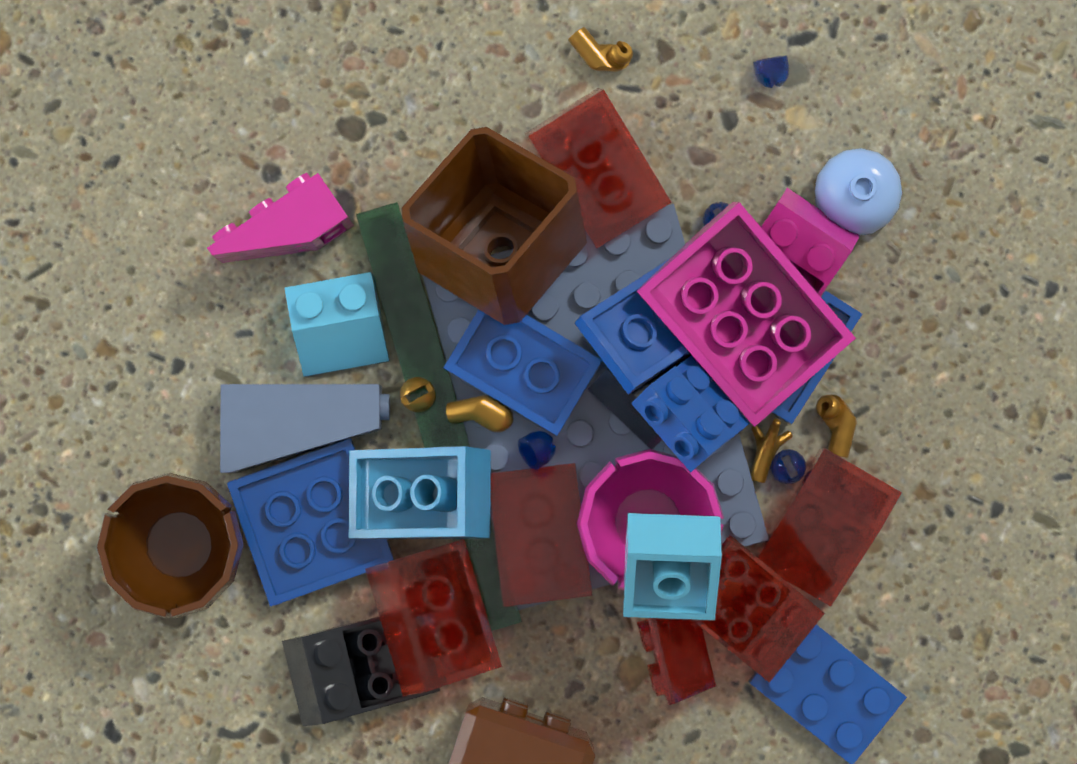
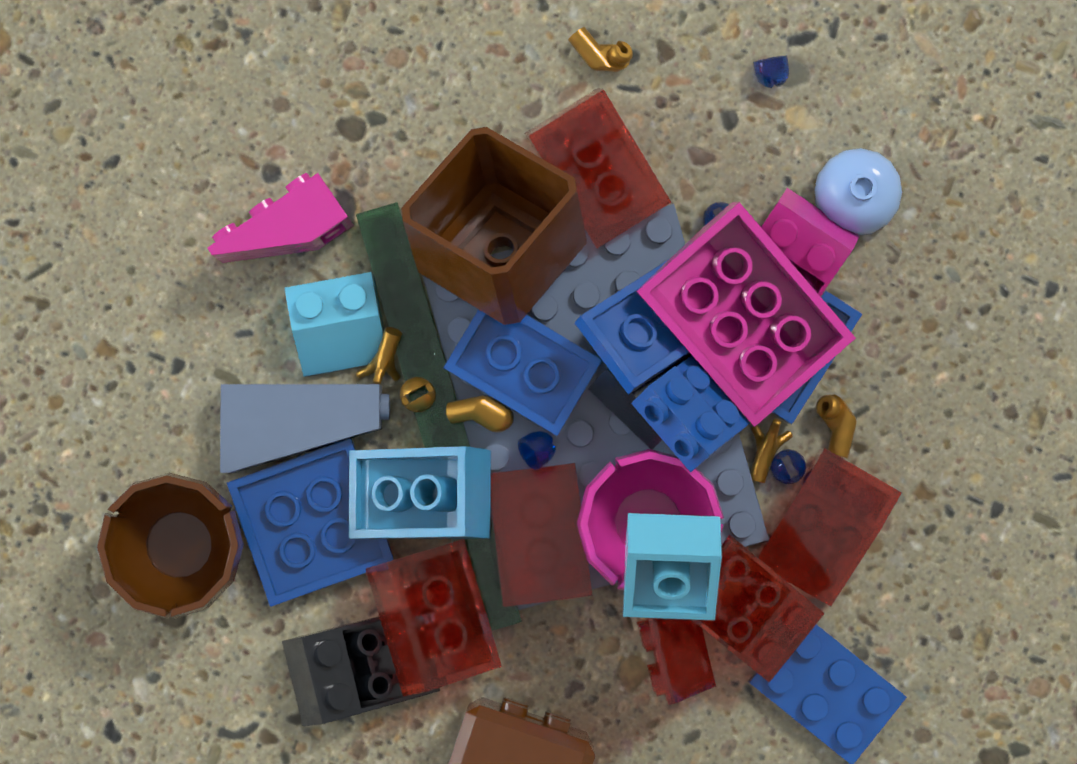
(384, 357): none -> pearl gold bar

